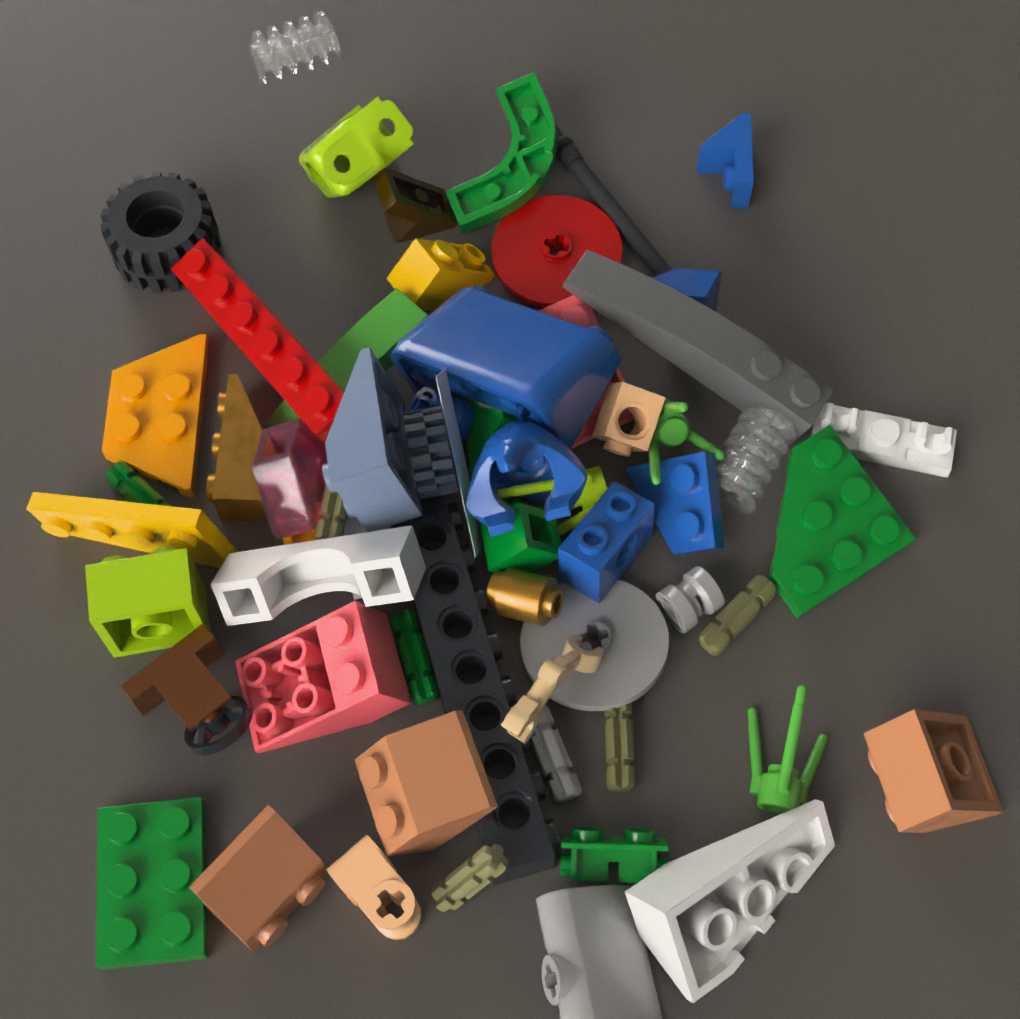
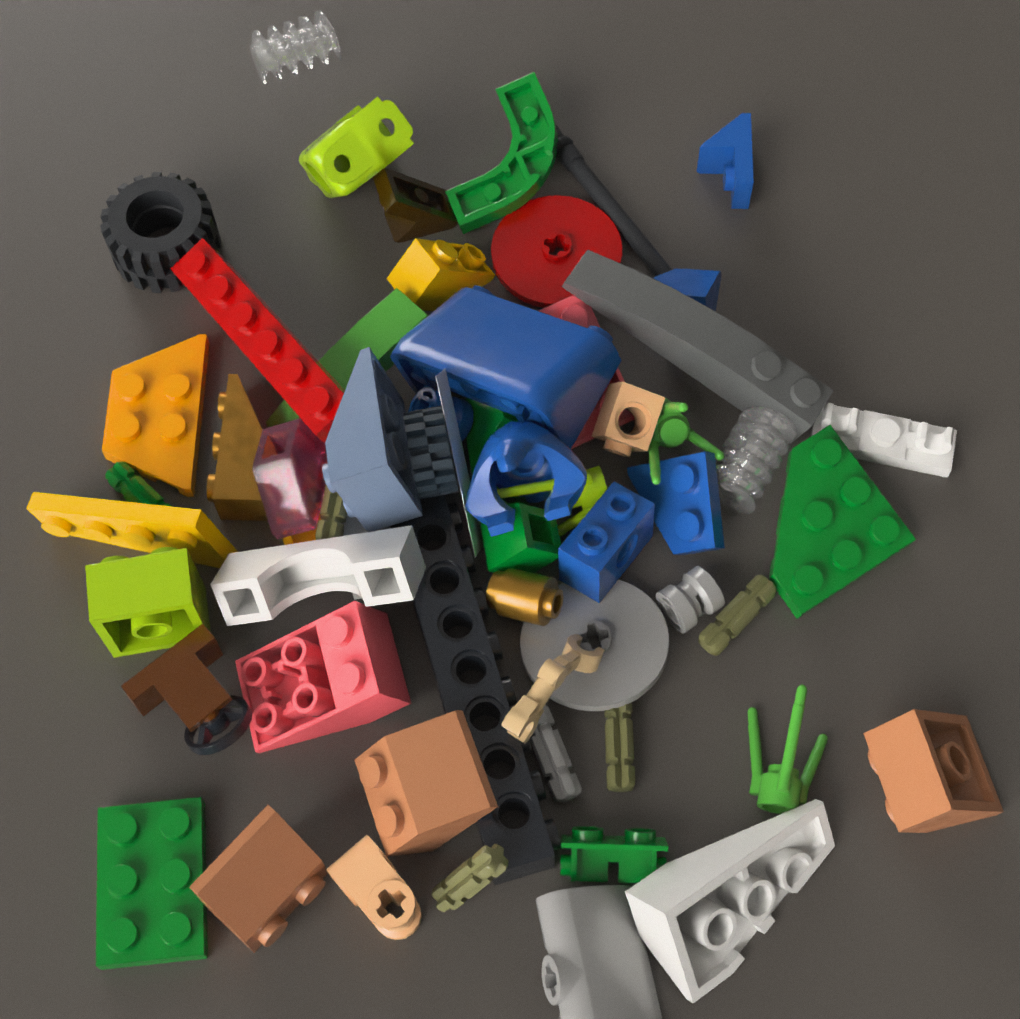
(415, 657): green axle -> none

